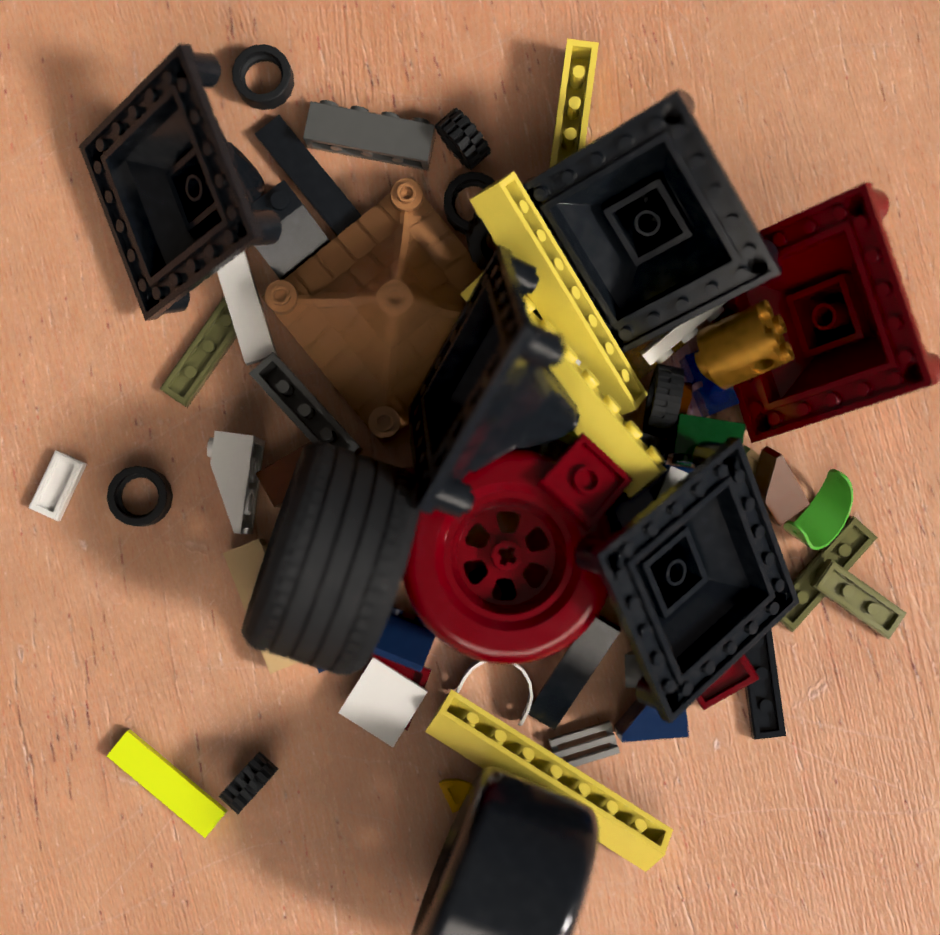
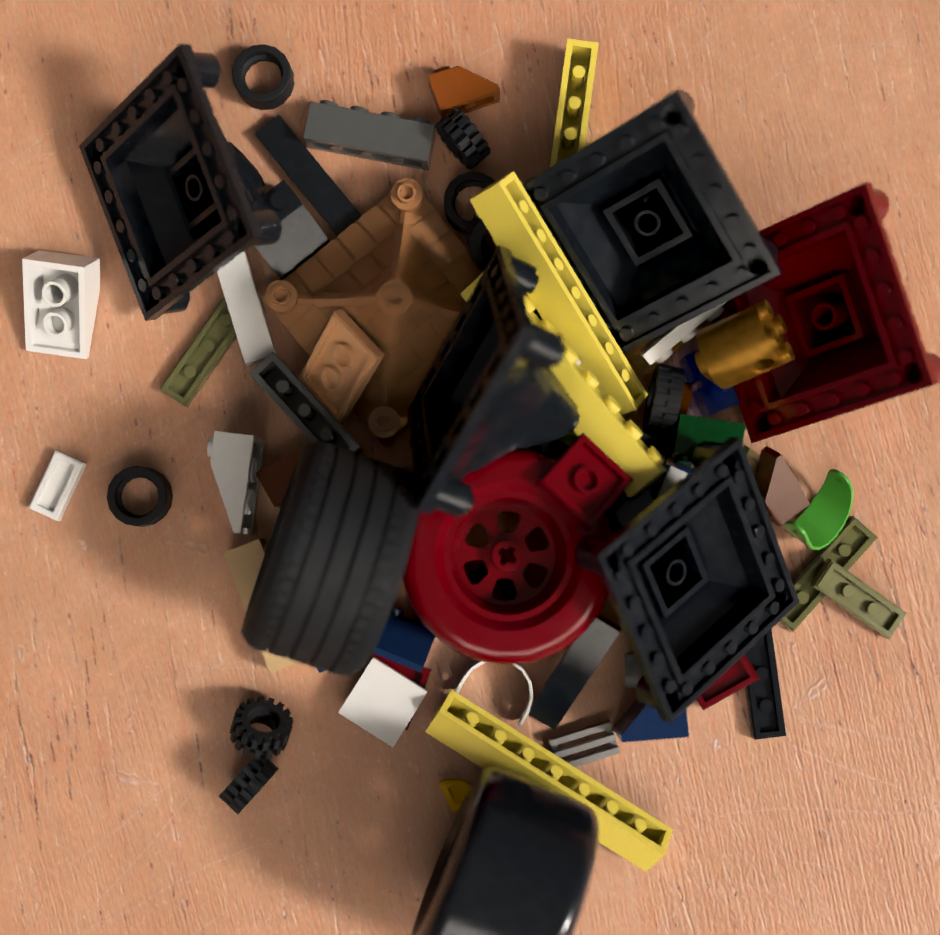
(60, 302): none -> white slope
(167, 783): neon yellow tile -> none
(257, 741): none -> black tyre
(341, 365): none -> light nougat tile
(461, 90): none -> dark orange slope

